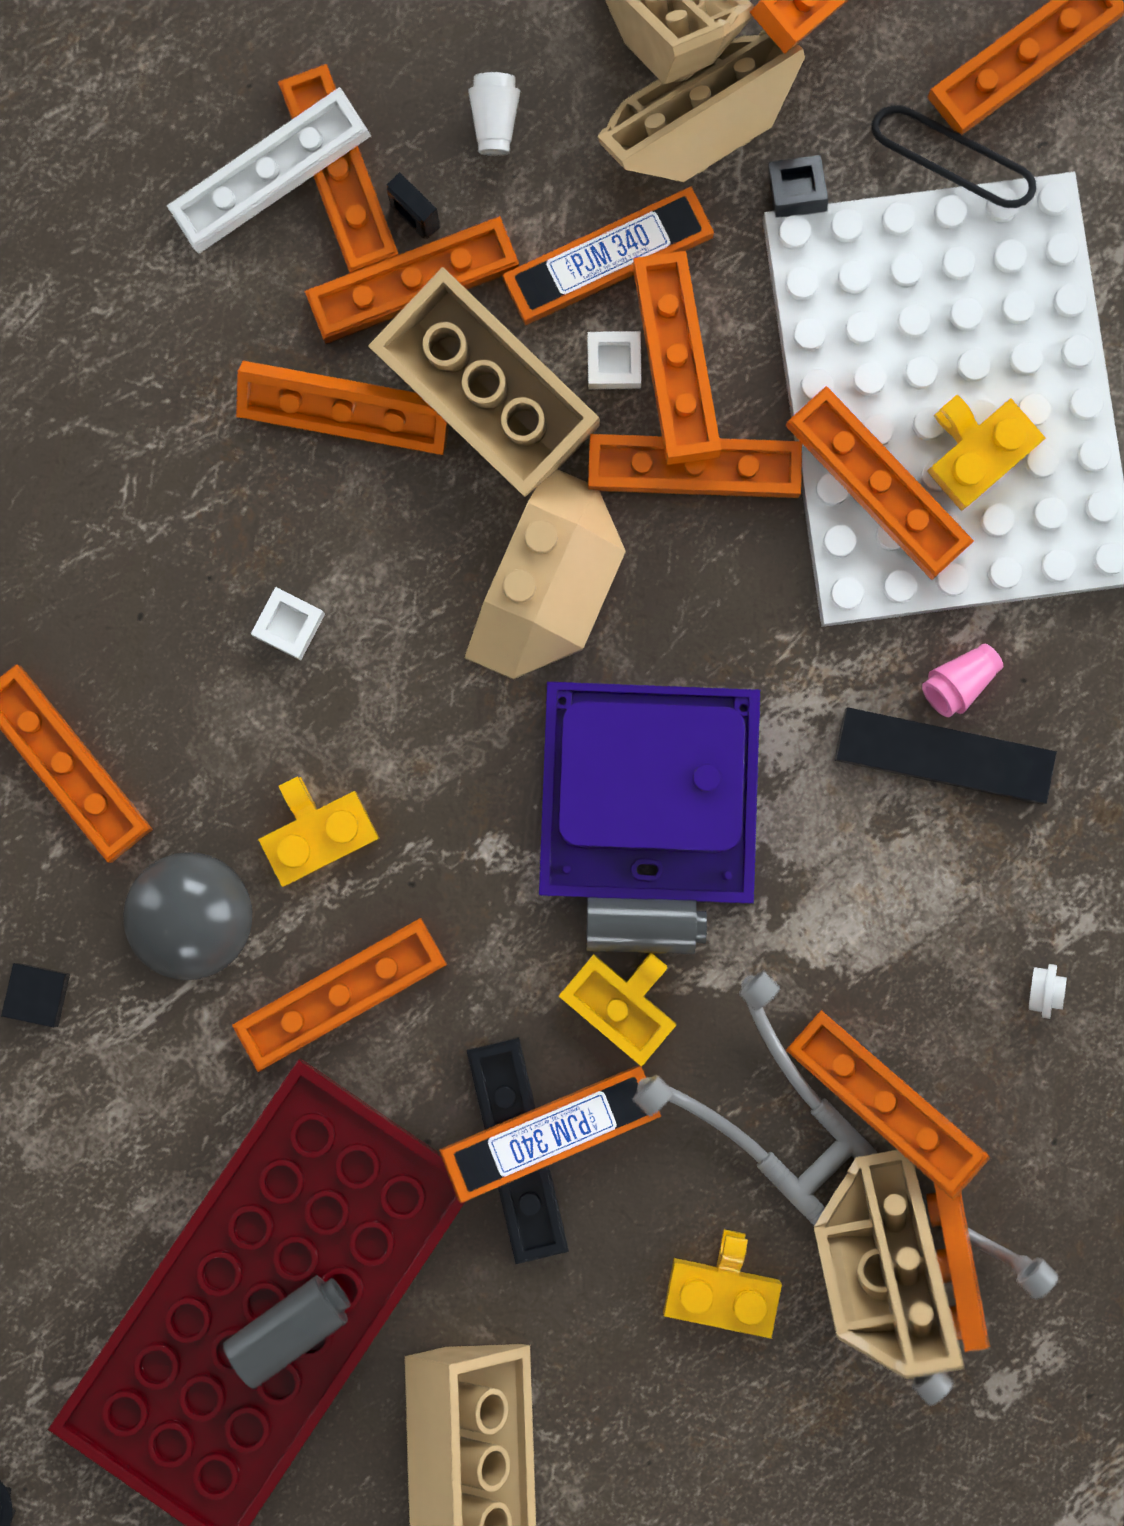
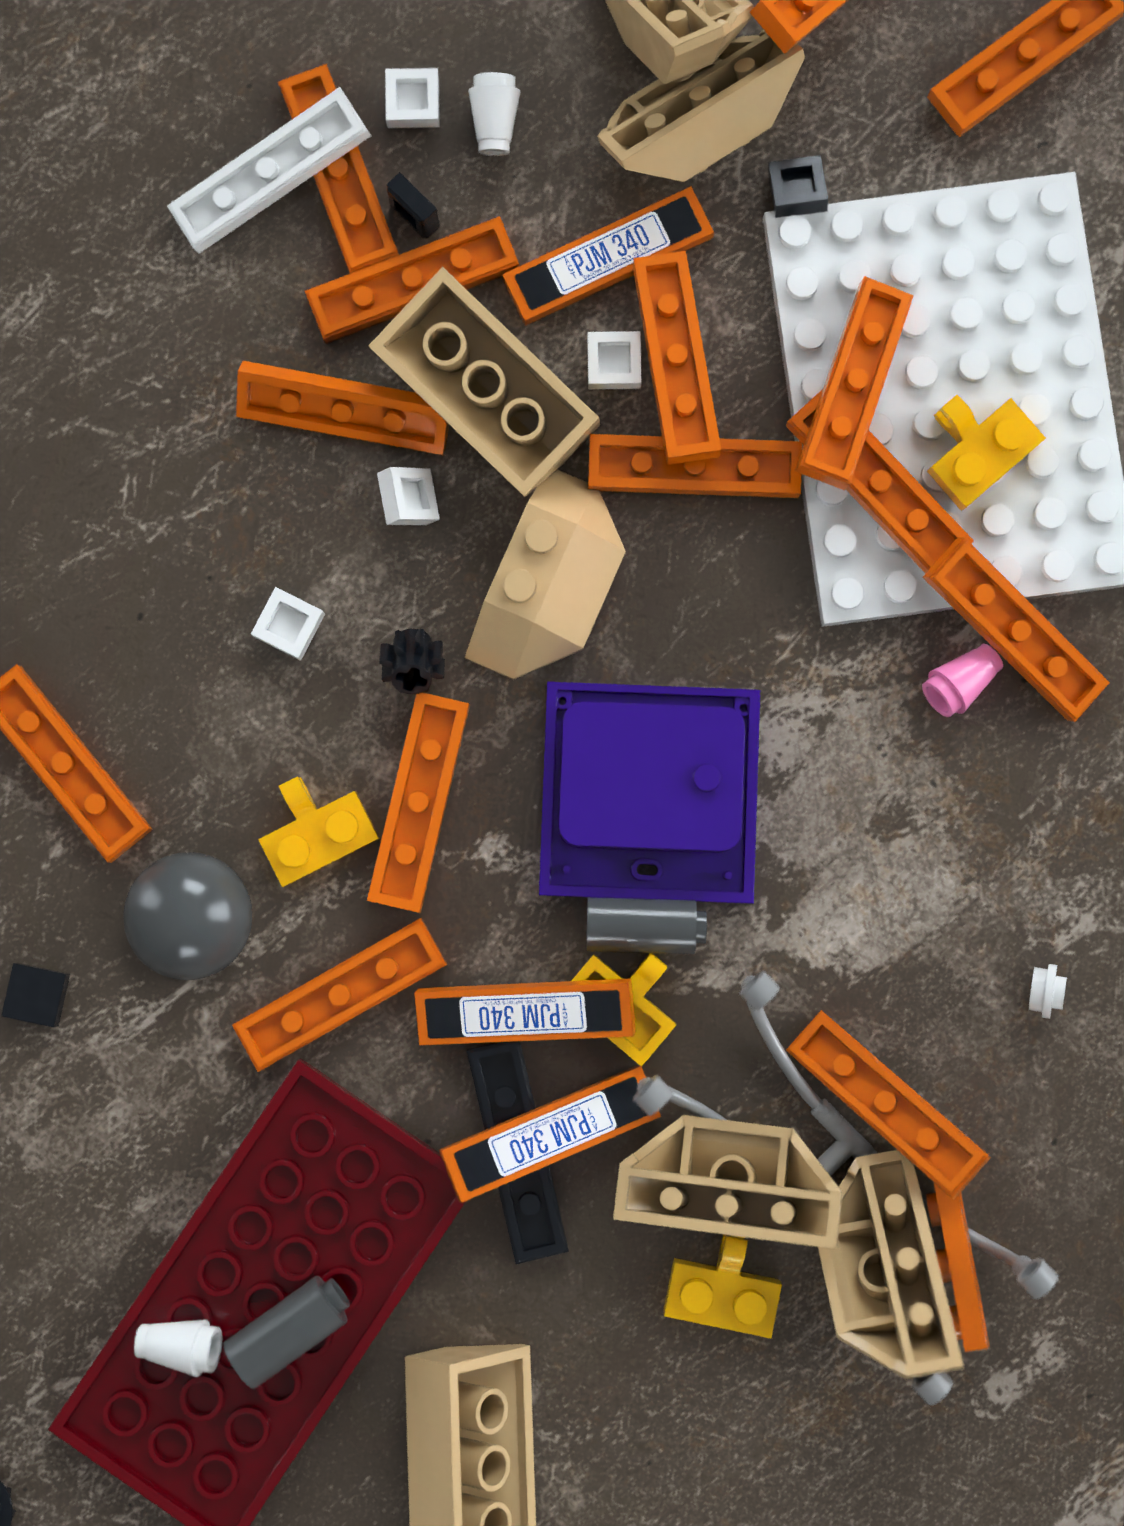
(181, 1345): none -> white cone
(408, 496): none -> white plate
(412, 98): none -> white plate
(412, 661): none -> black gear
(418, 802): none -> orange plate
(525, 1012): none -> tile
(730, 1182): none -> tan wedge
(854, 383): none -> orange tile
(945, 756): black tile -> none
(946, 173): black piece -> none
(1016, 629): none -> orange tile

